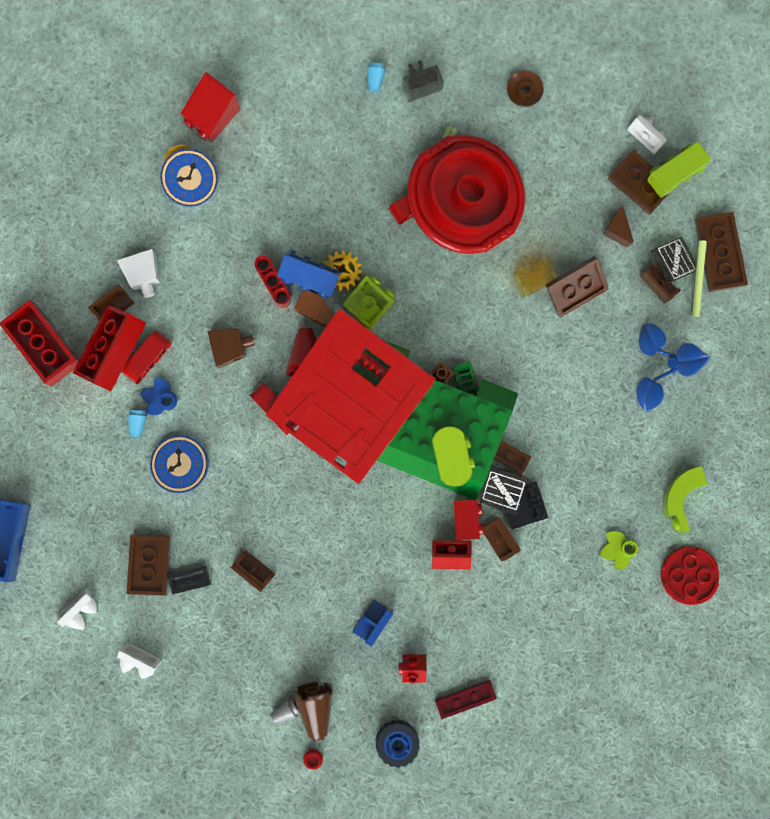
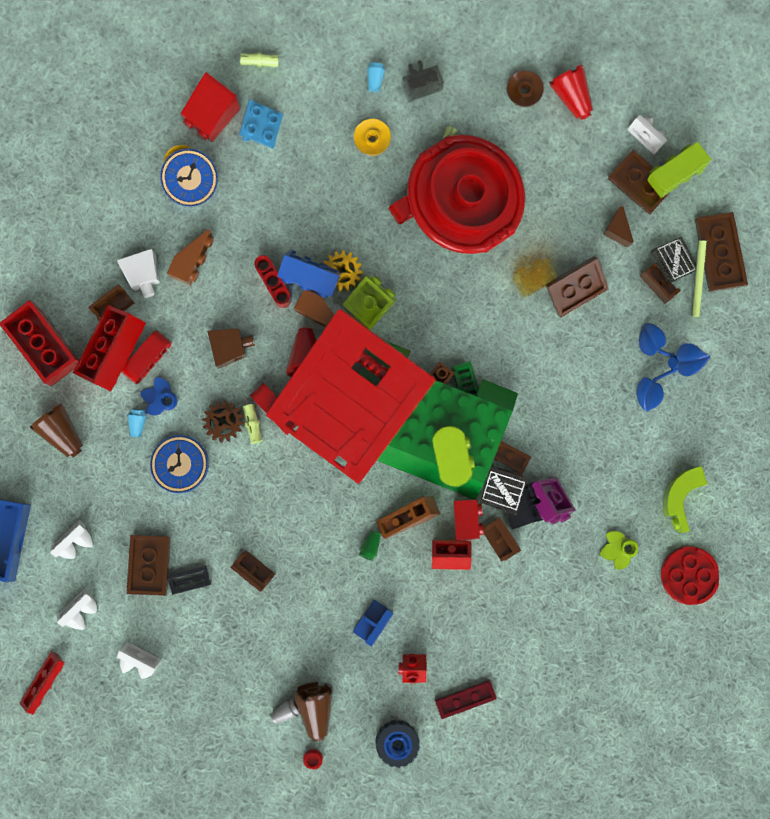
(42, 683): none -> red plate
(58, 431): none -> reddish brown cone
(76, 534): none -> white tile
(187, 262): none -> dark orange slope
(218, 430): none -> reddish brown gear
(252, 423): none -> yellowish green pin
(259, 59): none -> yellowish green pin
(260, 124): none -> dark azure hinge
(370, 546): none -> green cone
(372, 128): none -> yellow dish
(408, 516): none -> dark orange slope
(554, 503): none -> magenta plate
(574, 92): none -> red cone

